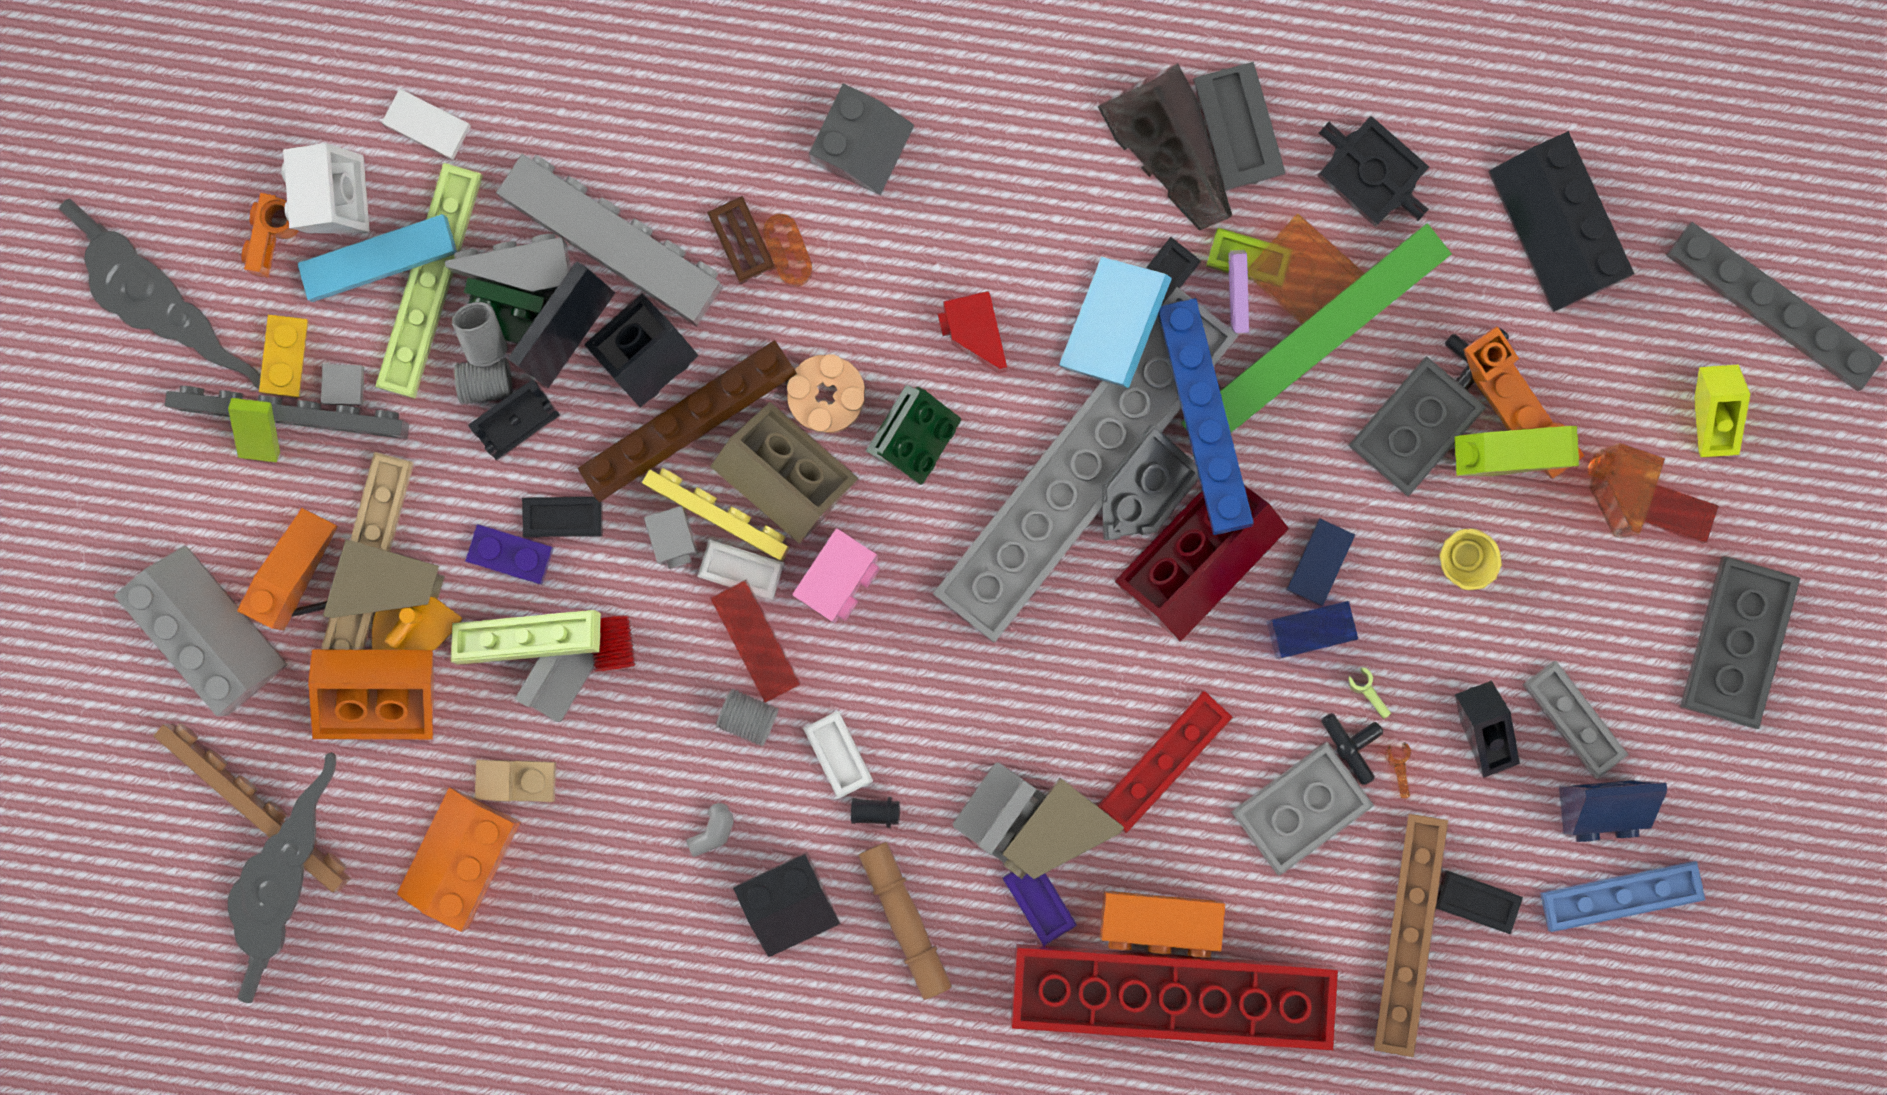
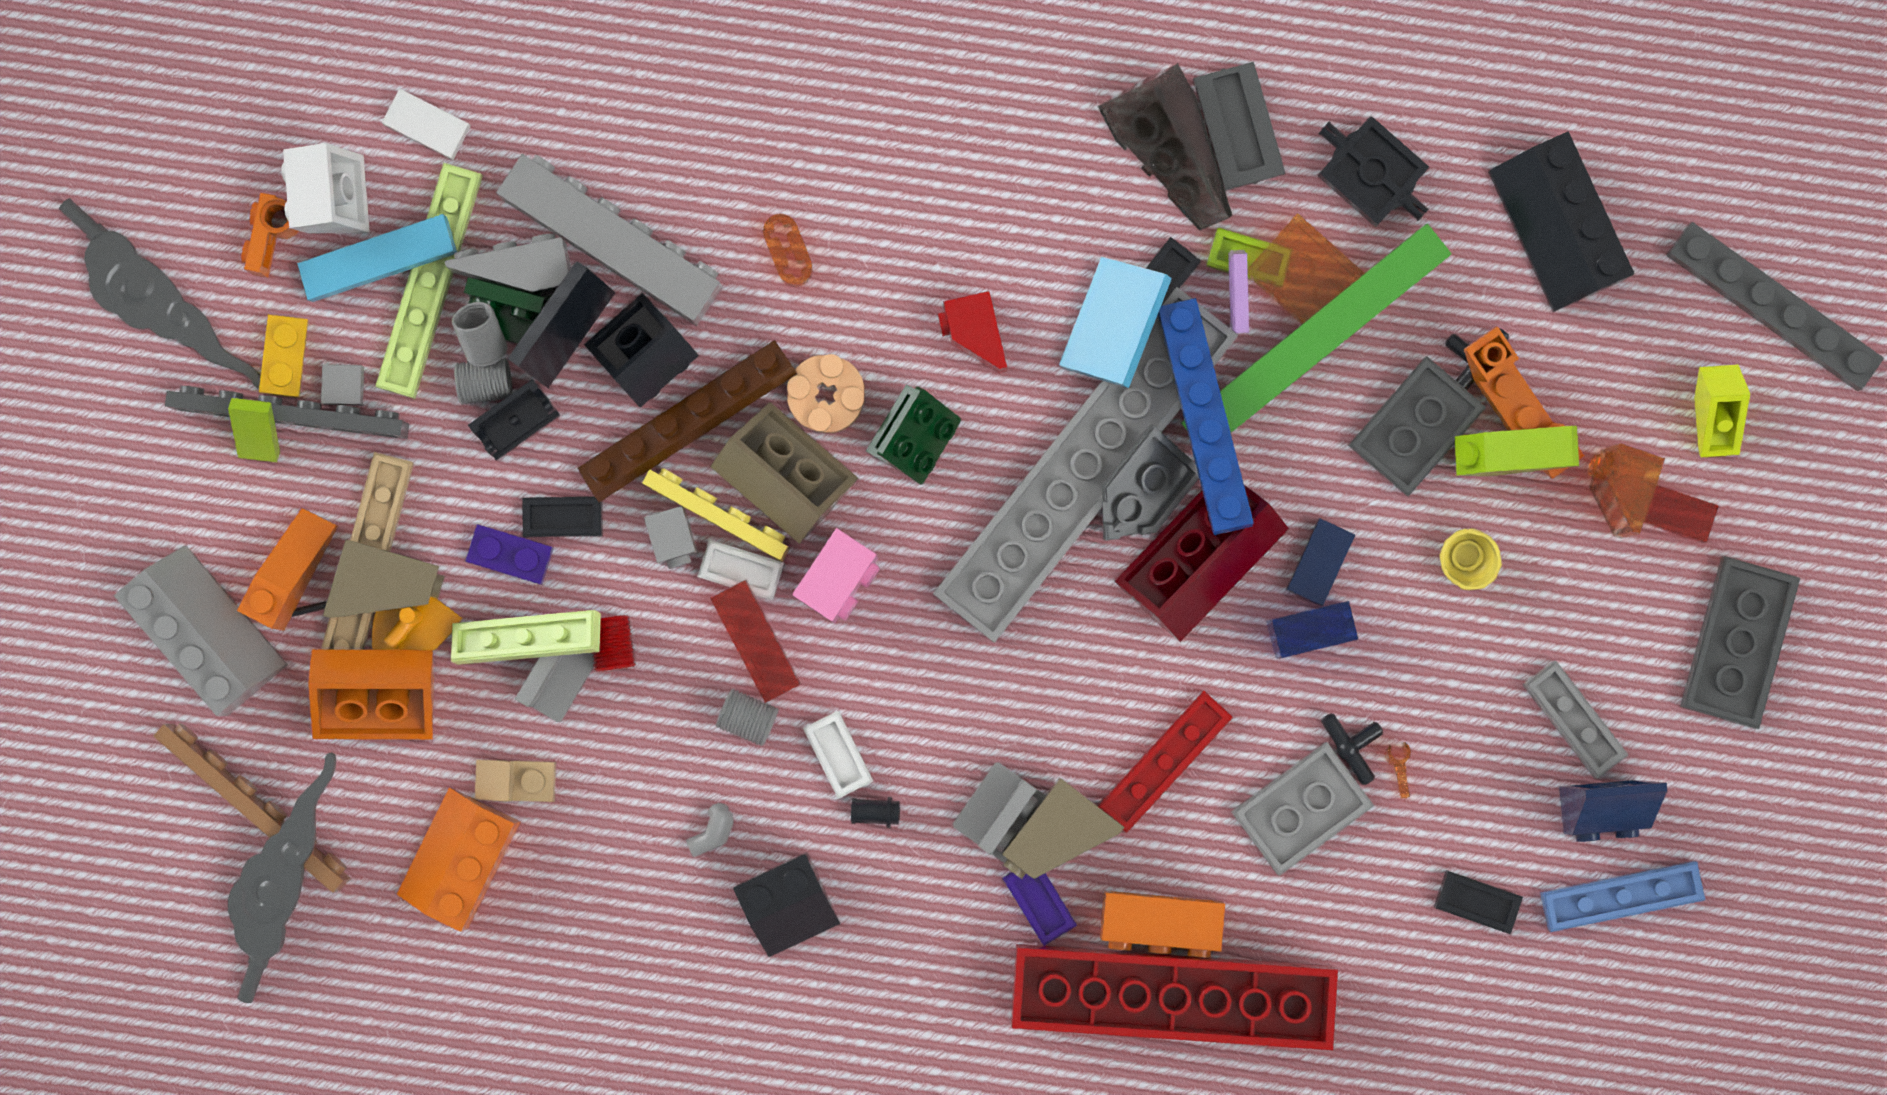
(755, 270): reddish brown tile -> none
(861, 139): dark grey slope -> none
(905, 921): medium nougat piece -> none
(1370, 693): yellowish green hand -> none
(1411, 935): medium nougat plate -> none
(1488, 728): black slope -> none

